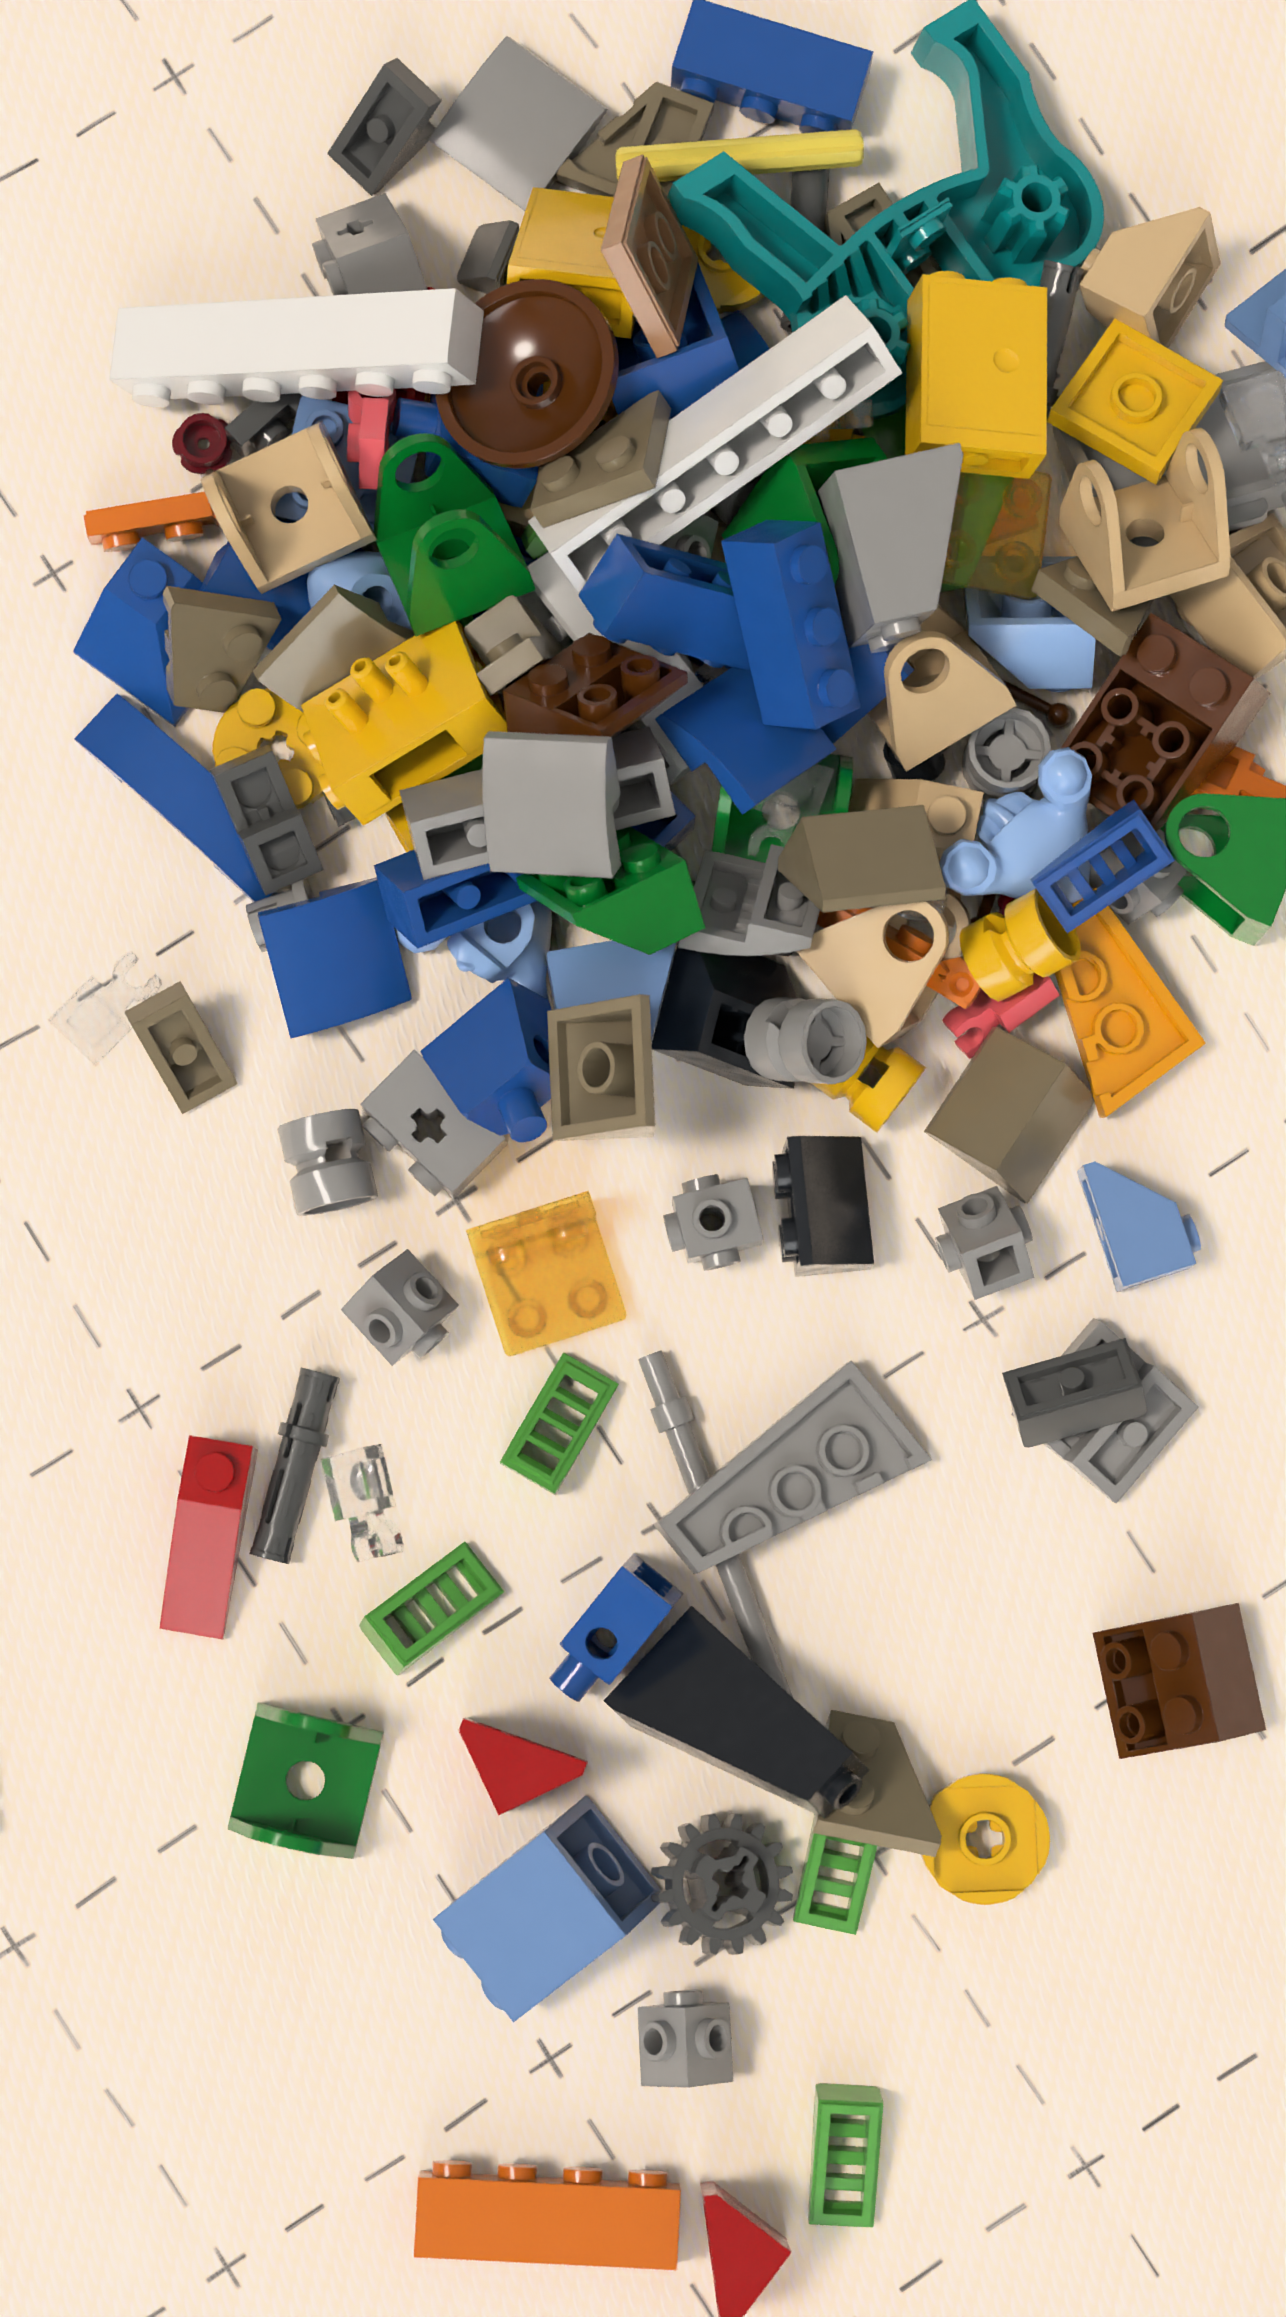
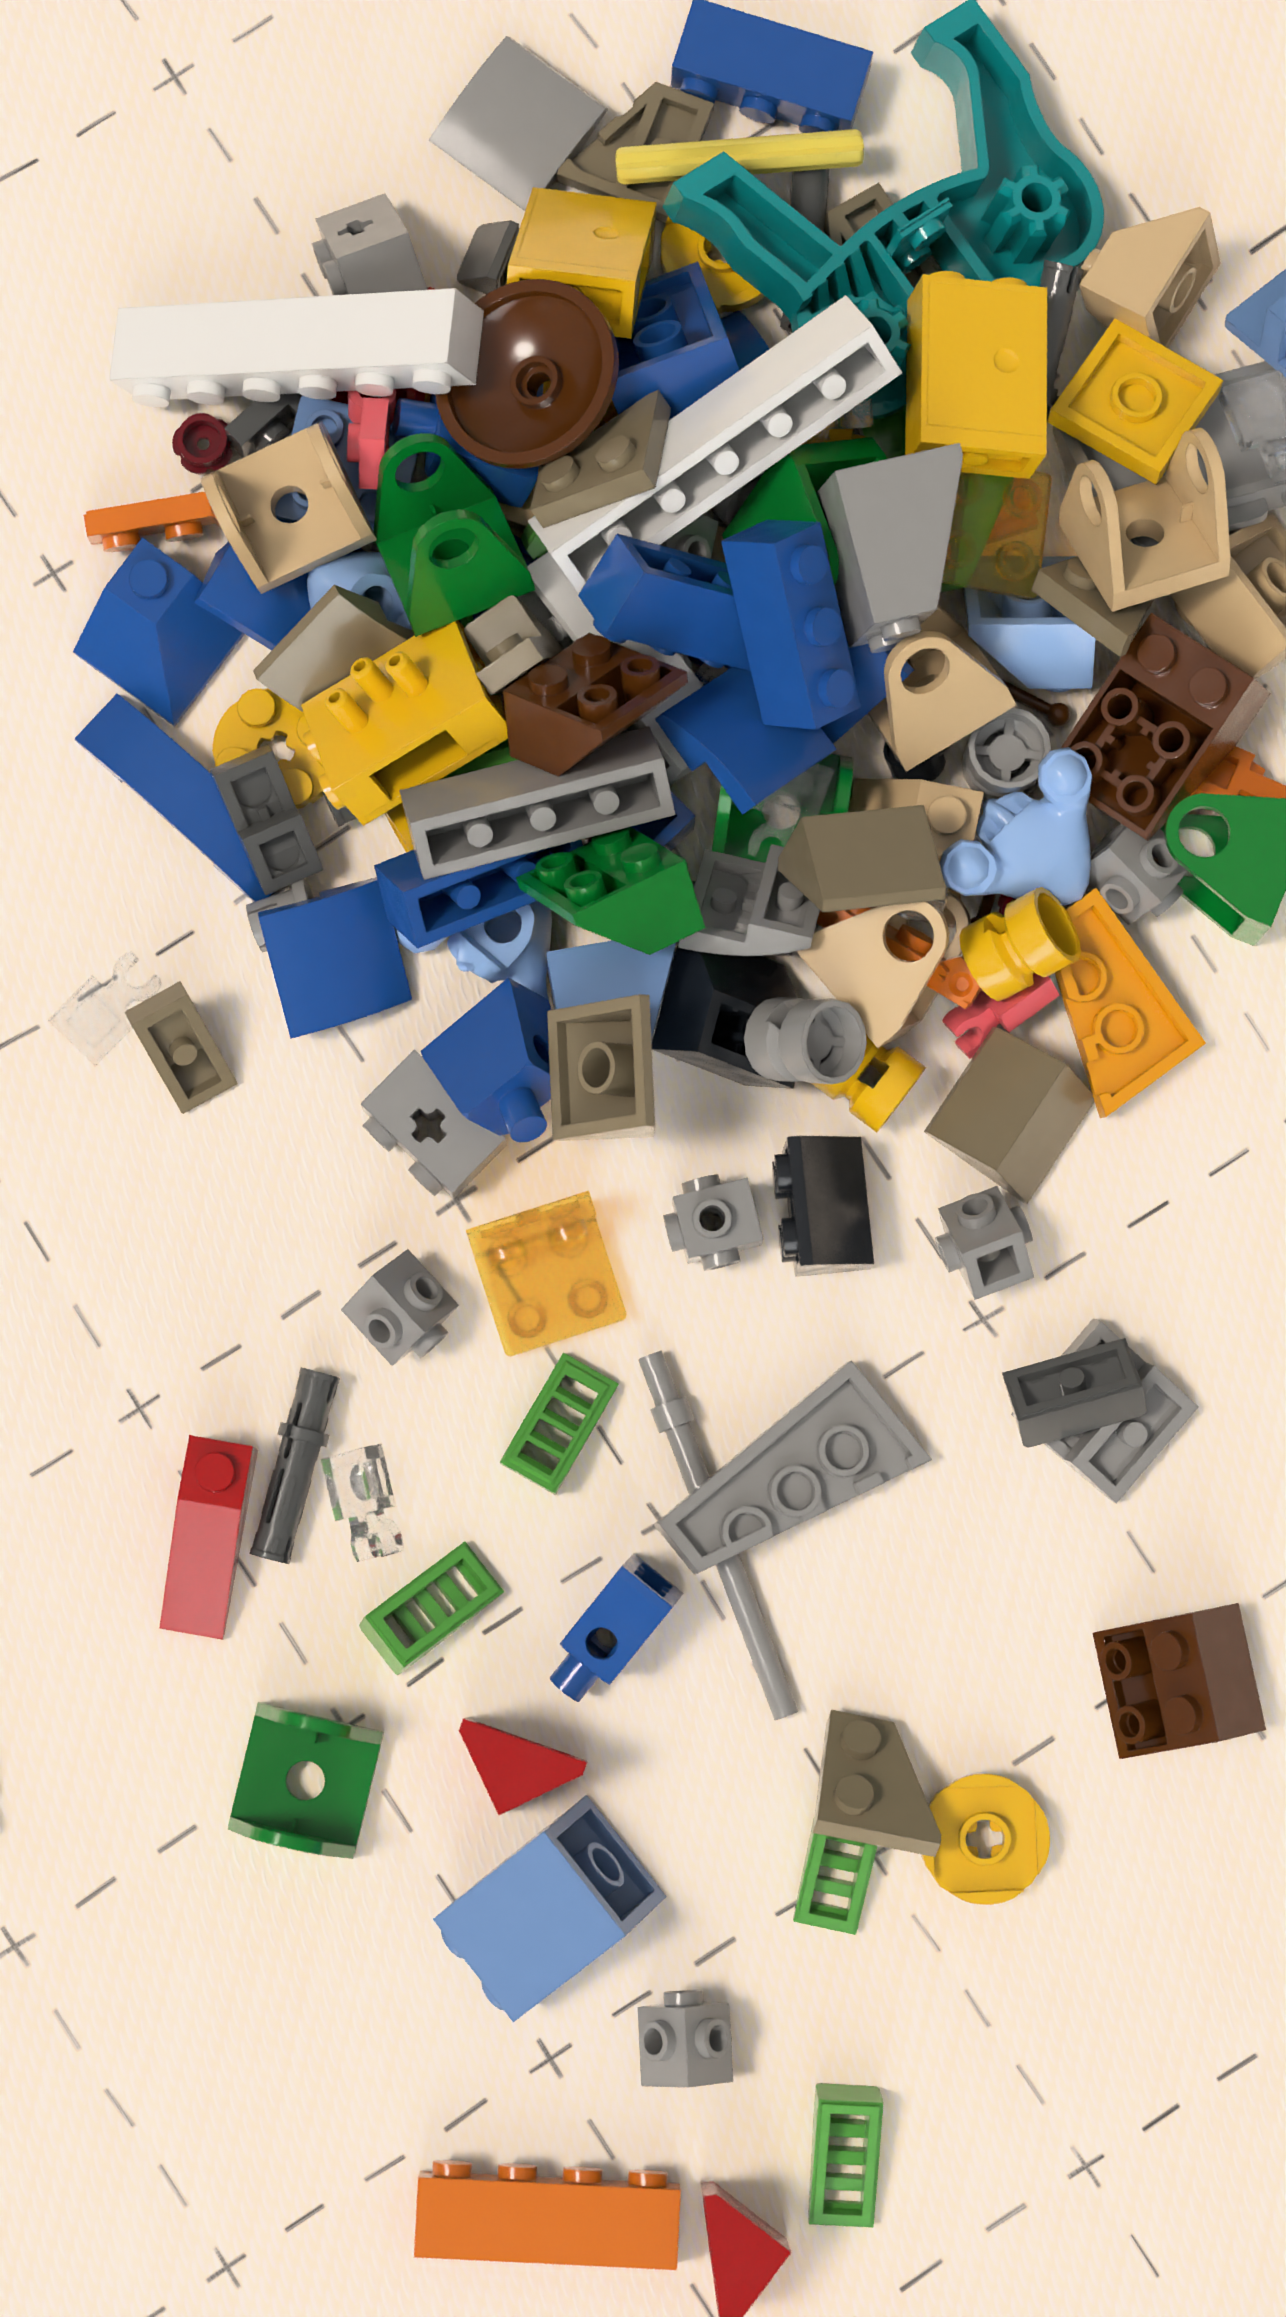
(213, 645): dark tan wing -> none
(333, 1184): light grey wheel -> none
(386, 127): dark grey slope -> none
(550, 804): light grey slope -> none
(650, 255): medium nougat tile -> none
(728, 1712): black slope -> none
(745, 1899): dark grey gear -> none
(1088, 848): blue slope -> none
(1137, 1228): medium blue slope -> none

